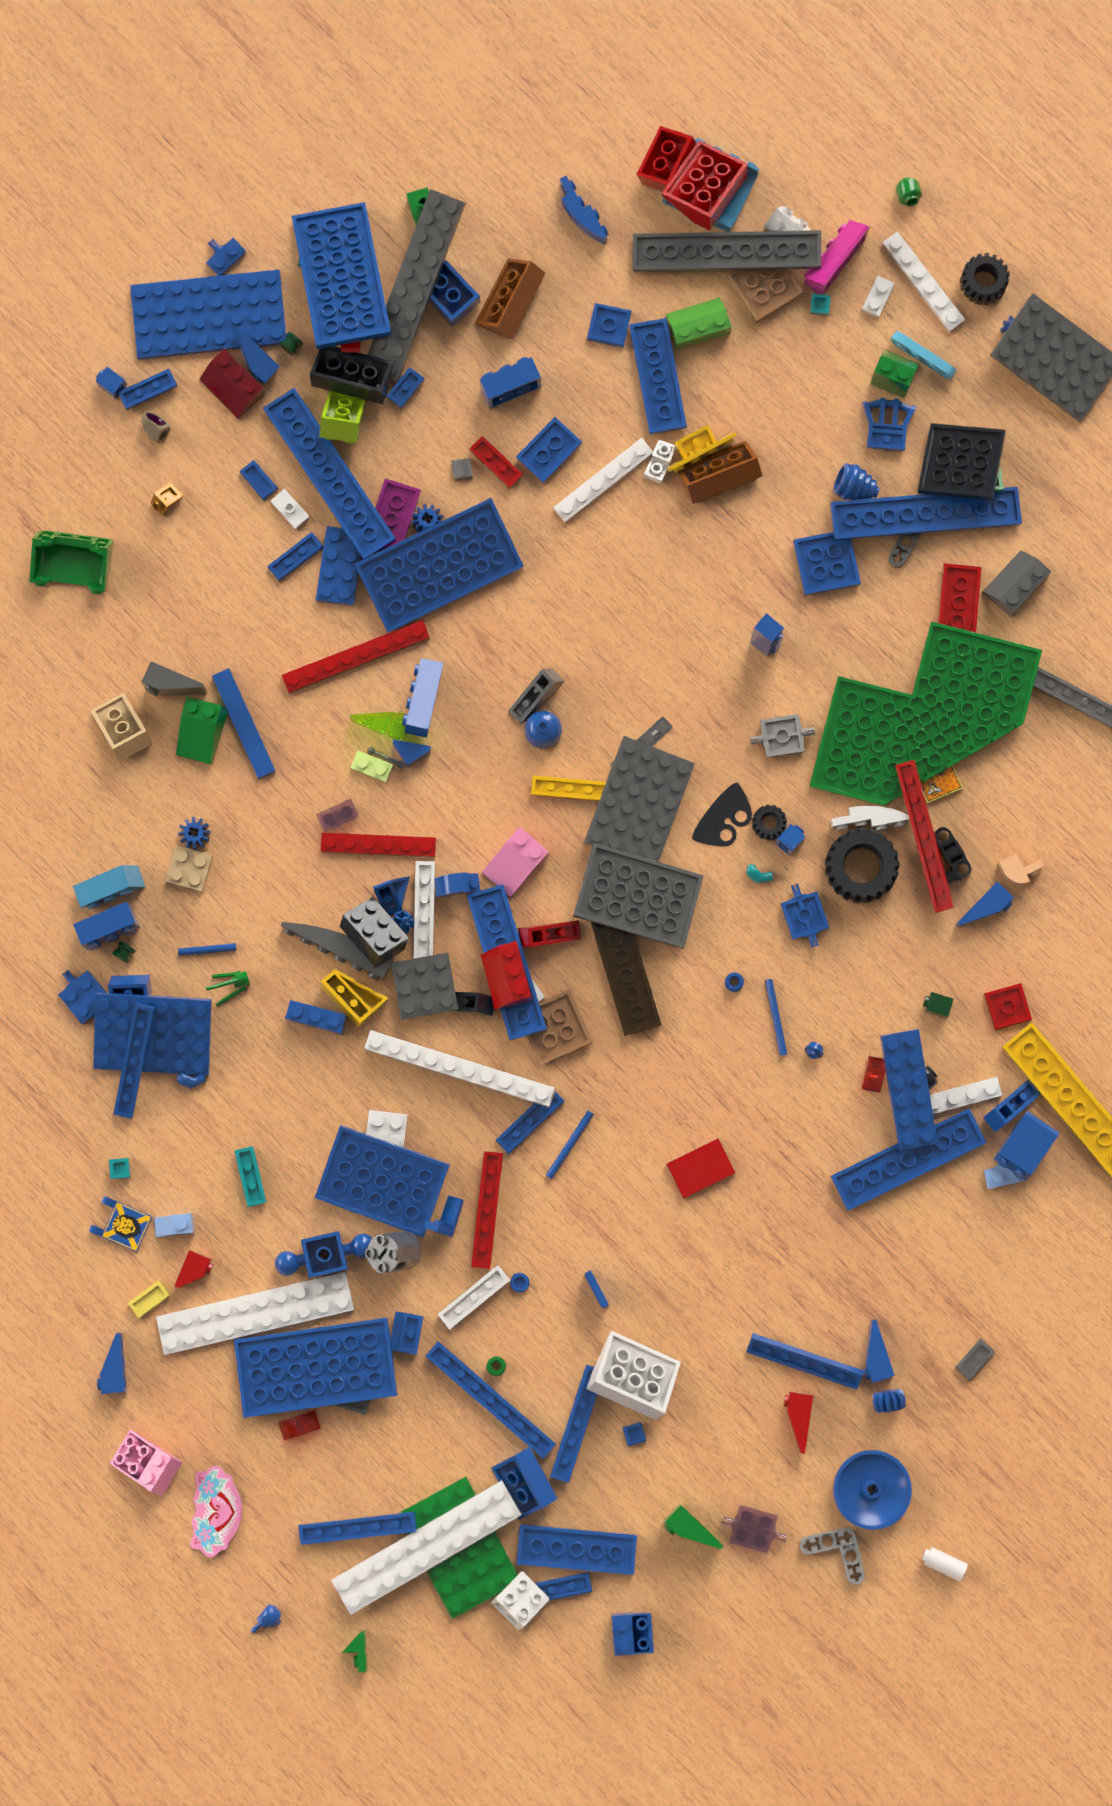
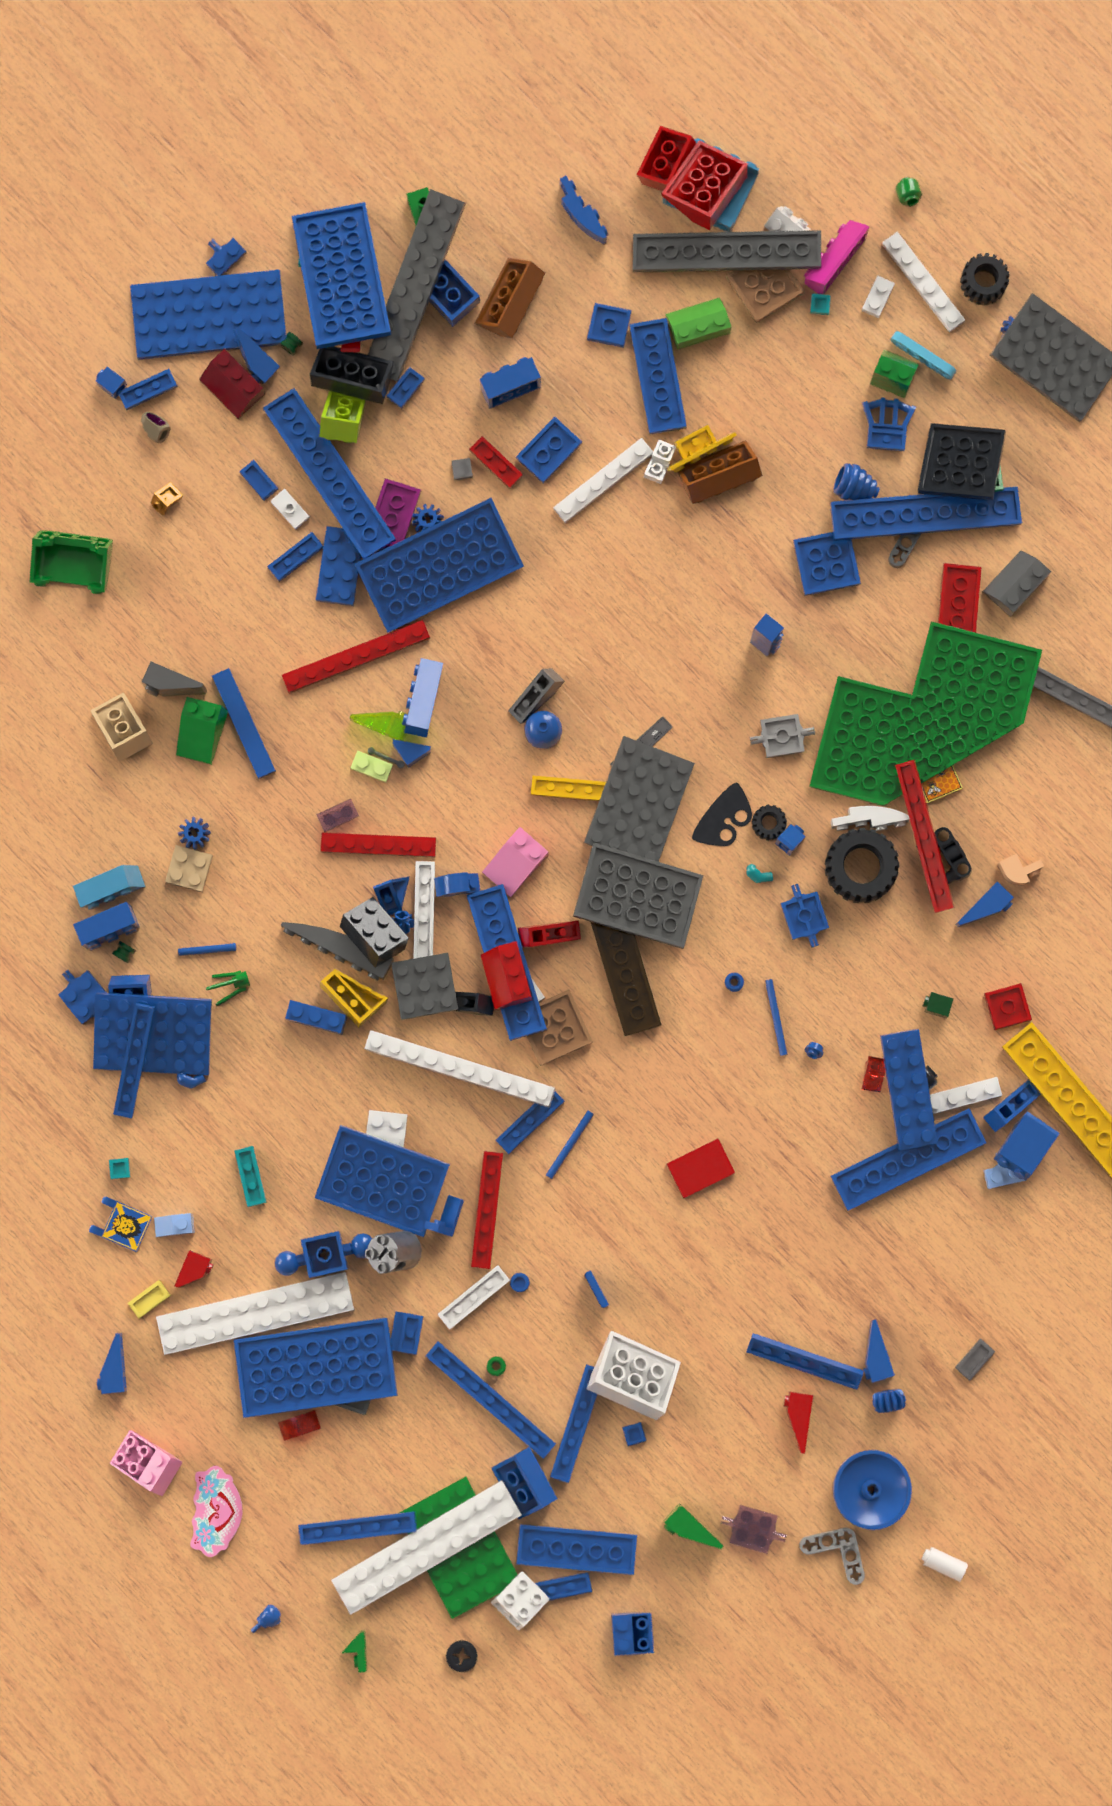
(453, 1661): none -> black gear

